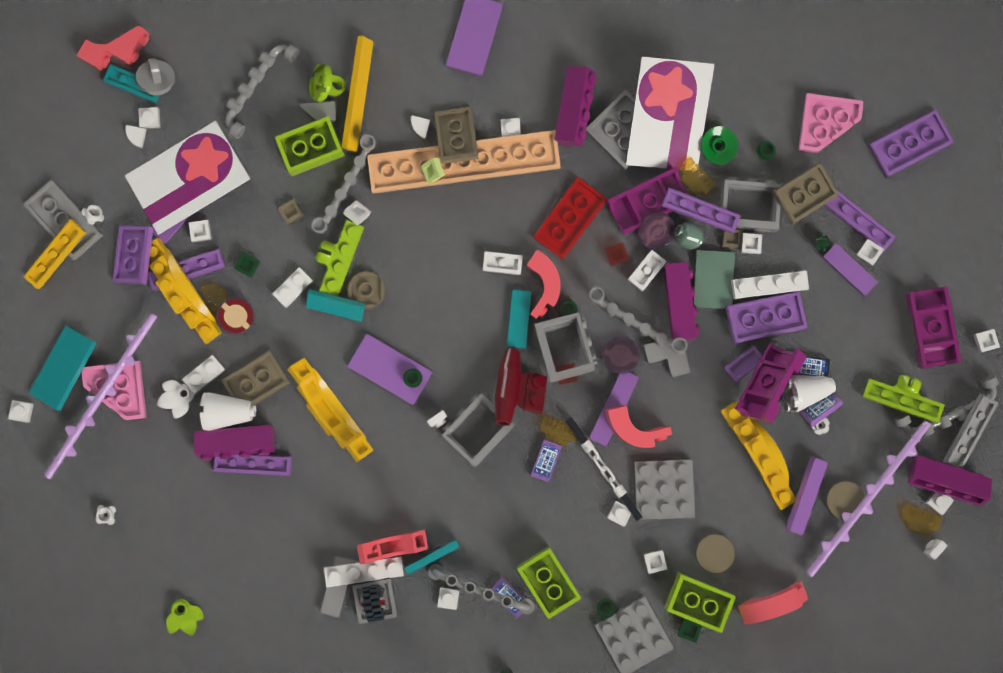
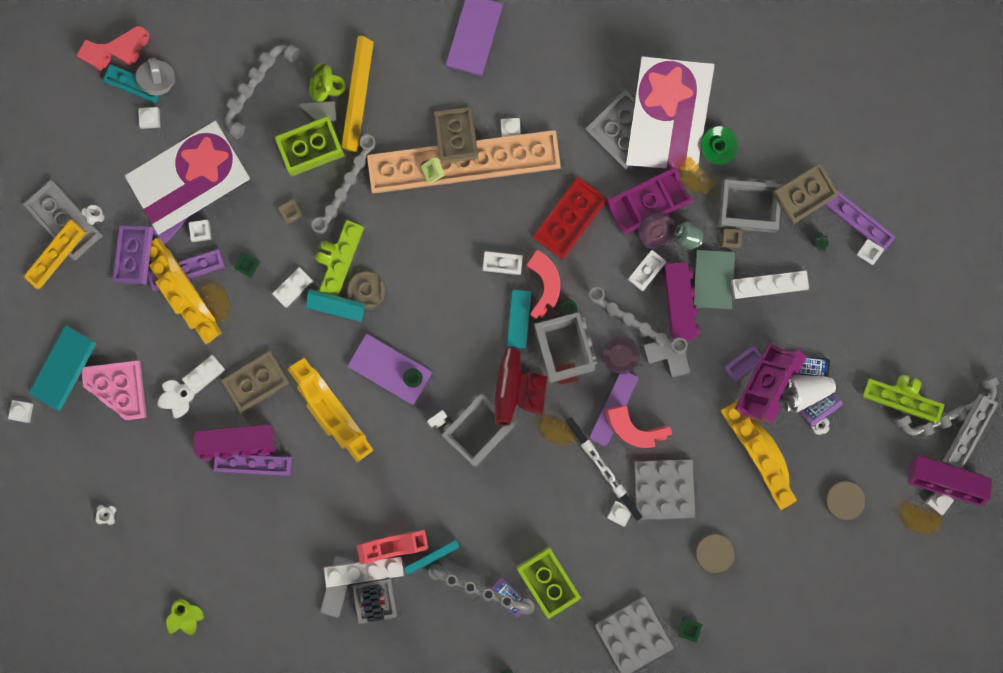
(94, 401): lavender plant -> none
(136, 135): white tile -> none
(224, 411): white cone -> none
(235, 315): tile -> none
(357, 212): white plate -> none
(420, 126): white tile -> none
(448, 598): white plate -> none
(546, 460): tile -> none
(575, 106): magenta brick -> none
(606, 608): dark green plate -> none
(616, 254): clear red plate -> none
(655, 561): white plate -> none
(699, 602): lime brick -> none
(700, 210): medium lavender tile -> none
(751, 243): white plate -> none
(766, 150): dark green plate -> none
(766, 317): medium lavender tile -> none
(773, 605): coral arch -> none
(806, 495): medium lavender tile -> none
(826, 120): bright pink plate -> none
(849, 269): medium lavender tile -> none
(872, 490): lavender plant -> none
(910, 143): medium lavender tile -> none
(933, 327): magenta piece -> none
(934, 548): white plate -> none
(986, 340): white plate -> none

